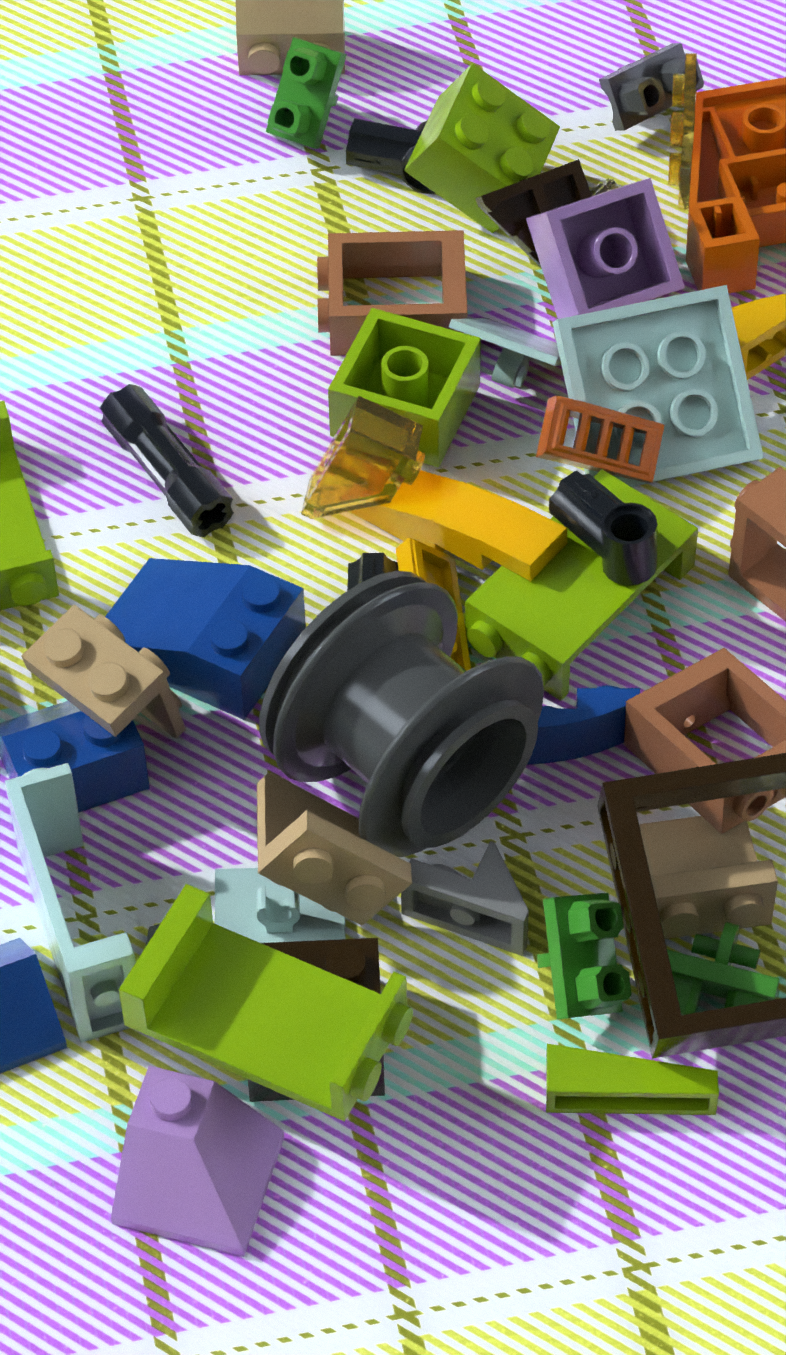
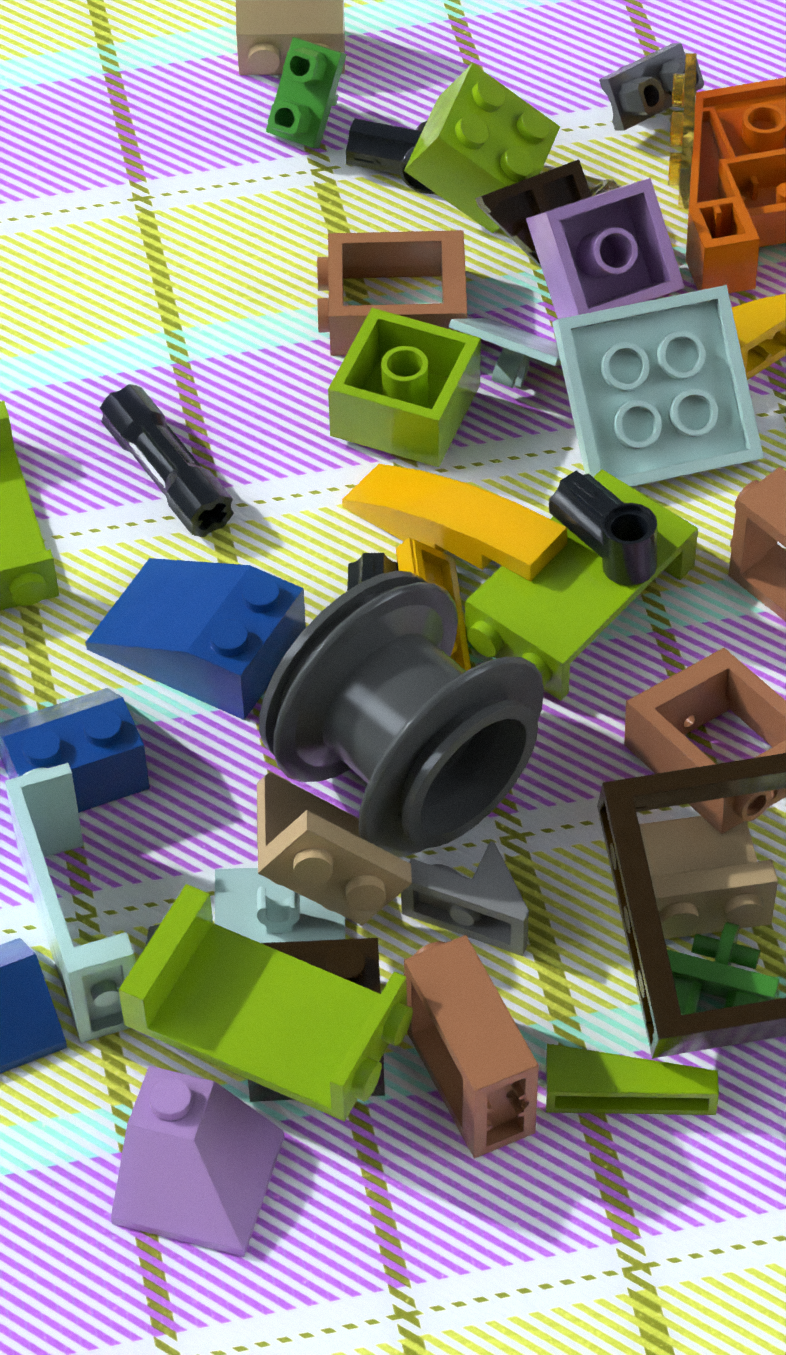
(103, 674): tan bracket -> none
(364, 461): clear yellow slope -> none
(471, 1046): none -> nougat window
(555, 427): orange slope -> none
(583, 730): blue slope -> none
(584, 955): bright green hips -> none

